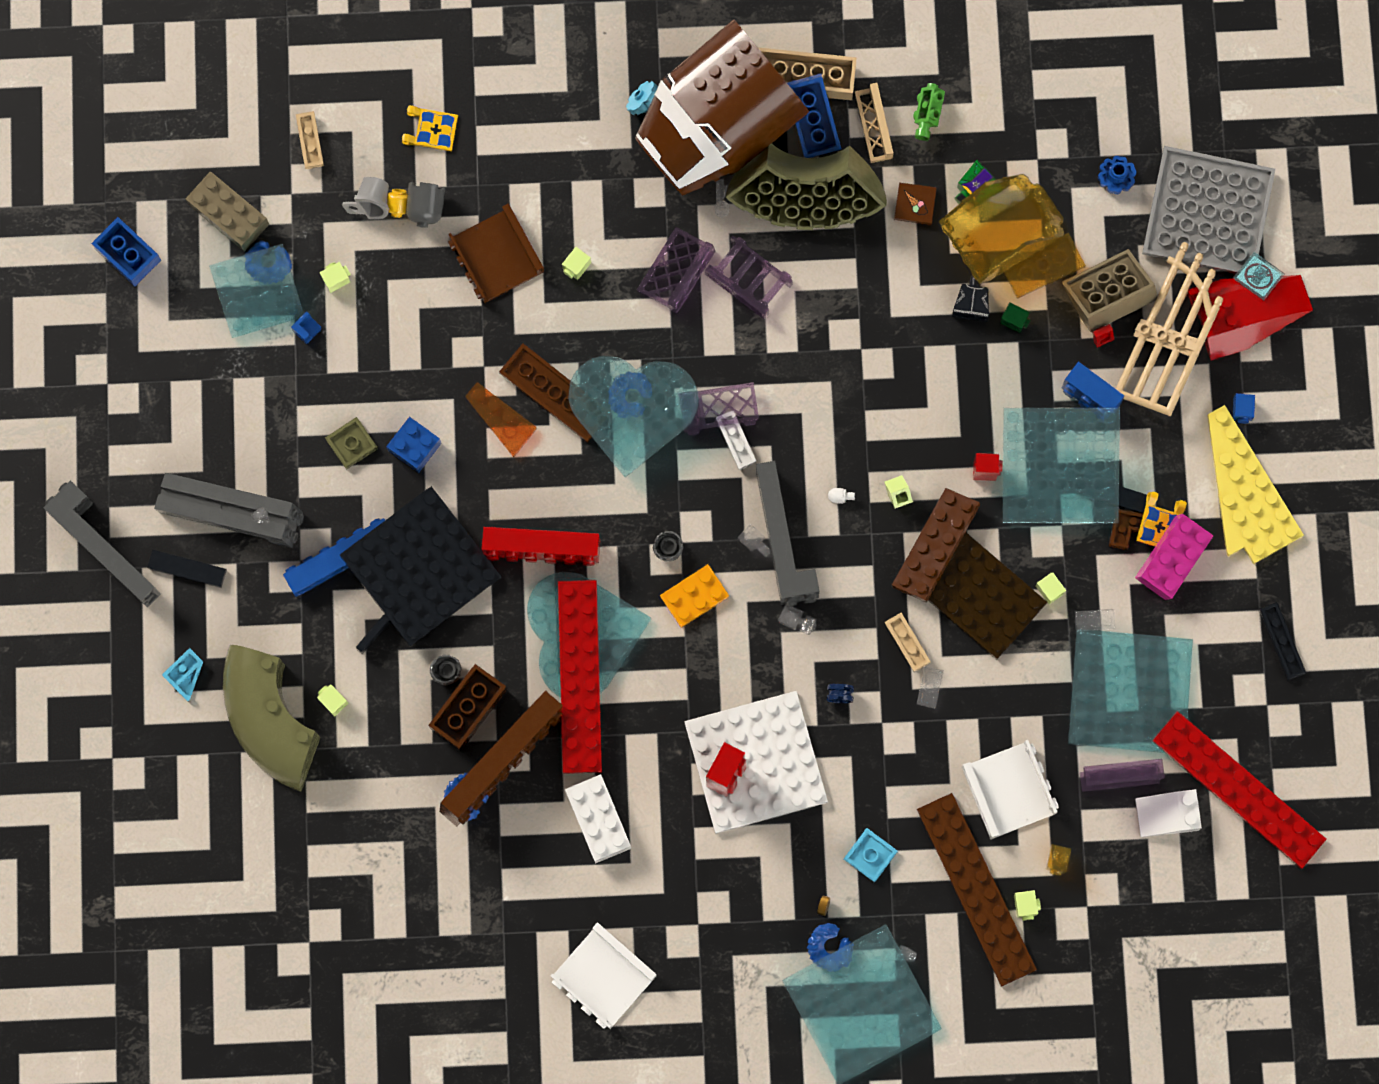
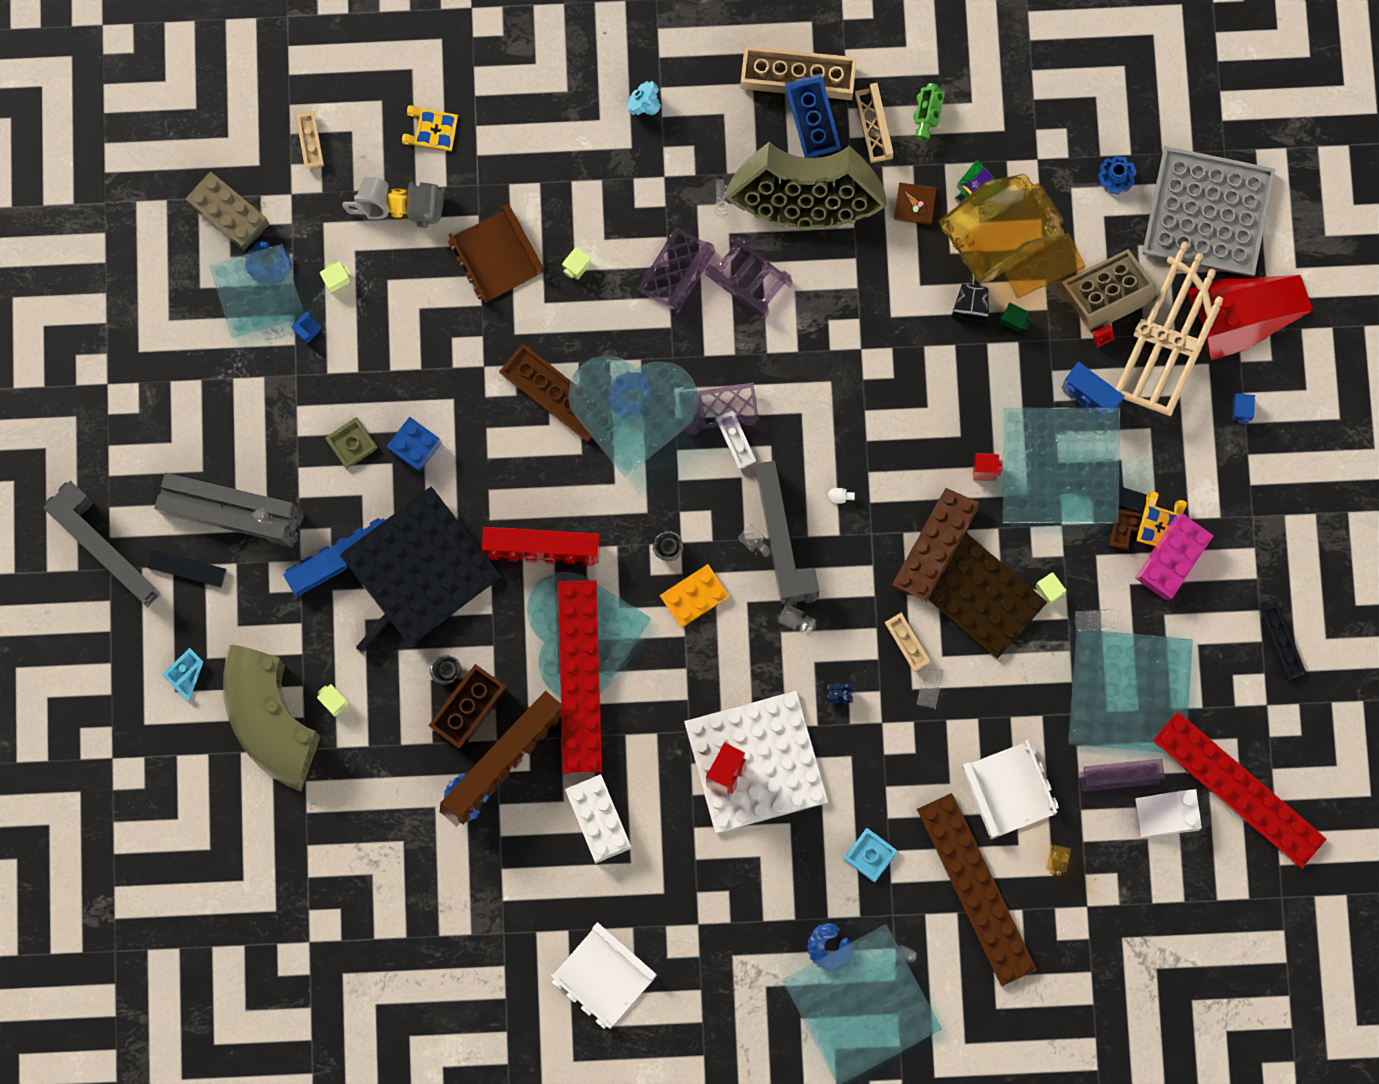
(126, 251): blue brick -> none
(505, 422): clear orange wing -> none
(717, 111): reddish brown windscreen -> none
(823, 905): pearl gold tile -> none
(898, 491): yellowish green brick -> none
(1026, 905): yellowish green brick -> none
(1249, 502): light yellow wing -> none
(1258, 276): clear light blue piece -> none

